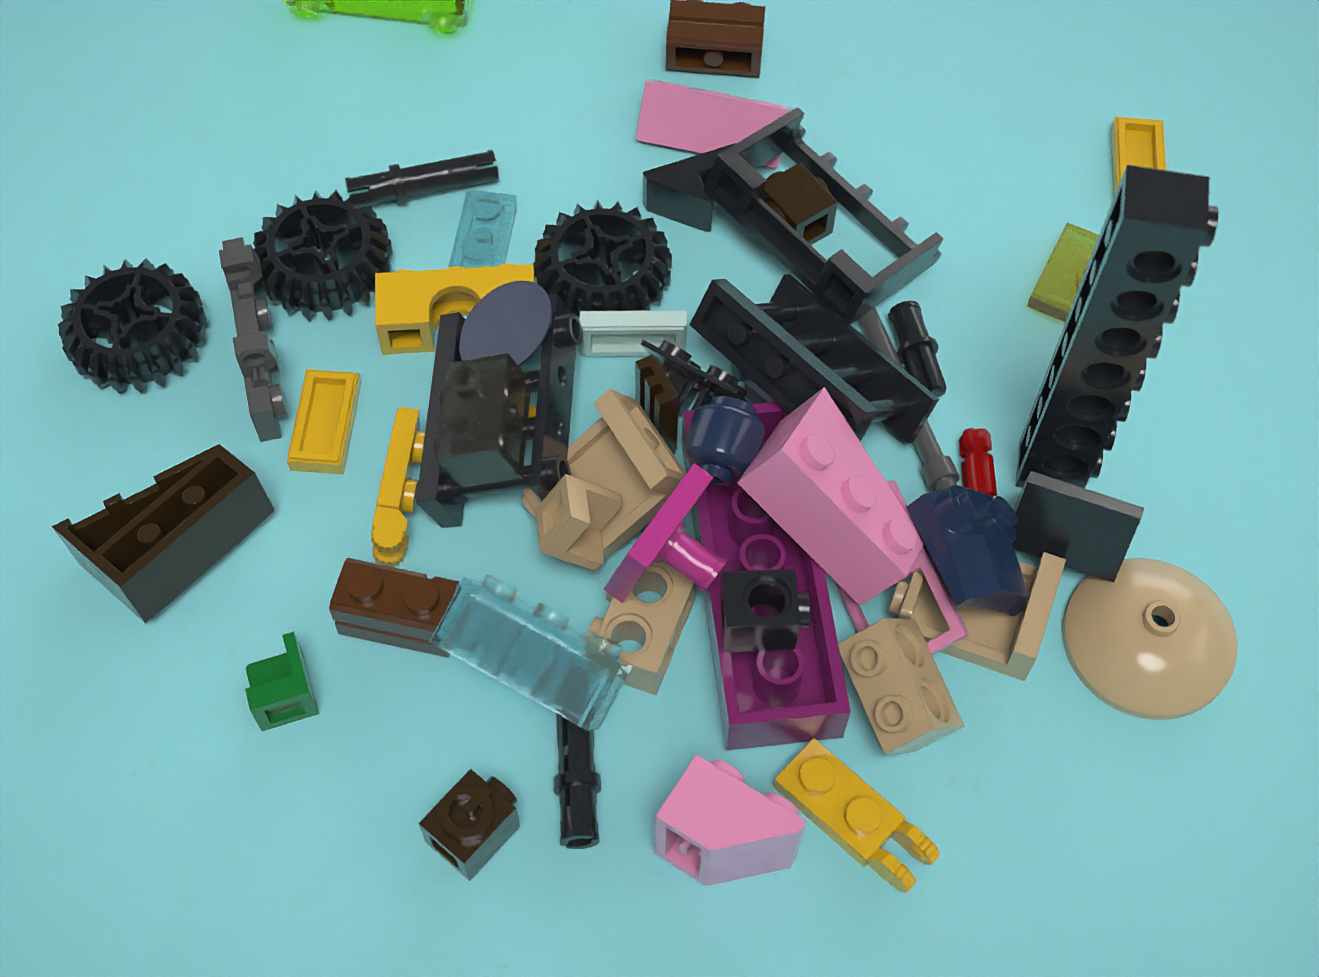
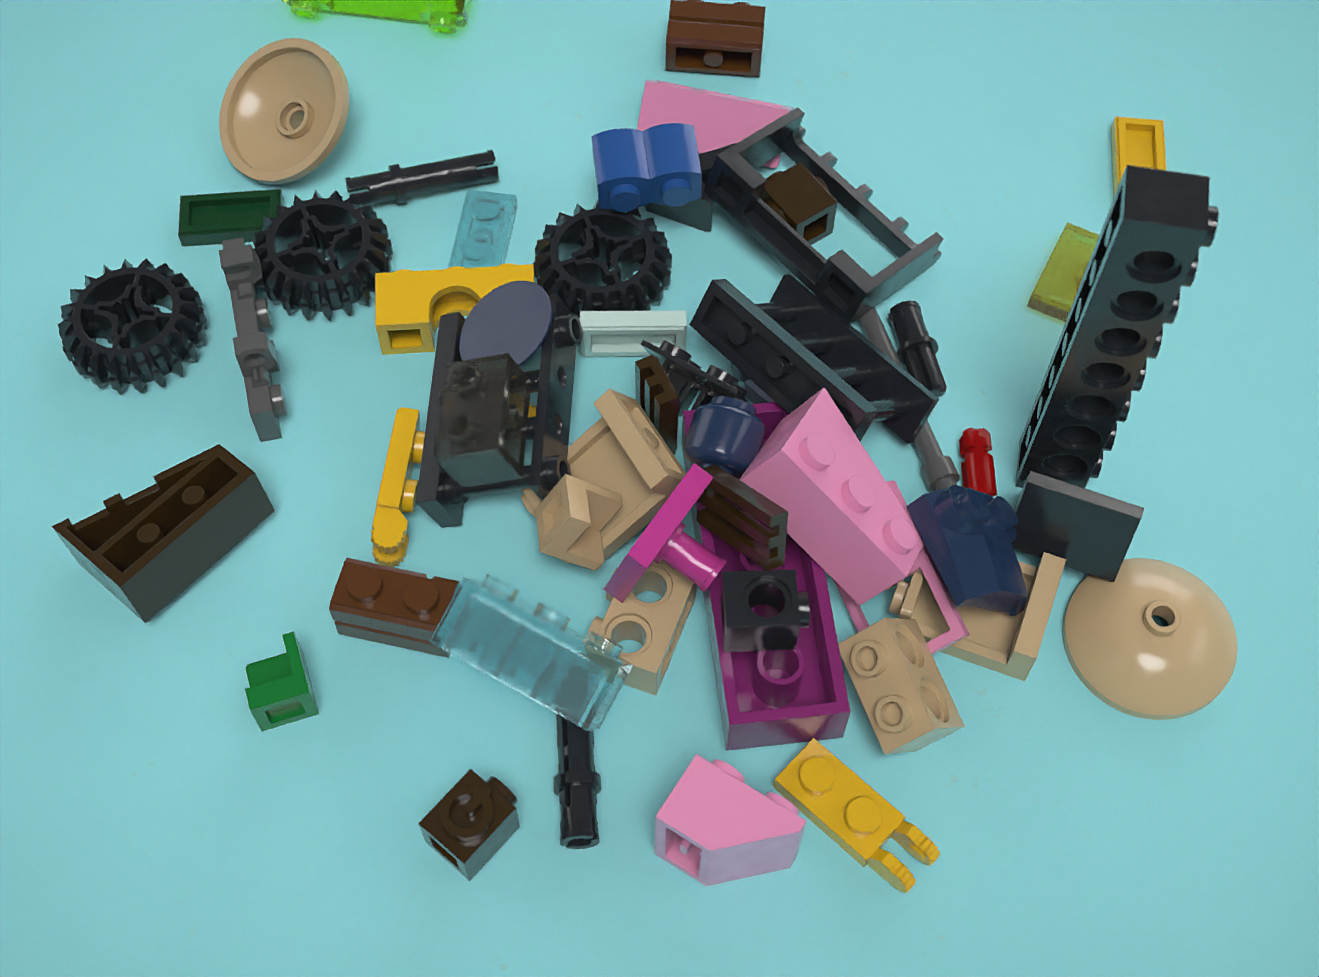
(225, 216): none -> dark green tile
(284, 111): none -> tan dish
(324, 421): yellow tile -> none
(647, 166): none -> blue brick
(740, 526): none -> dark brown tile

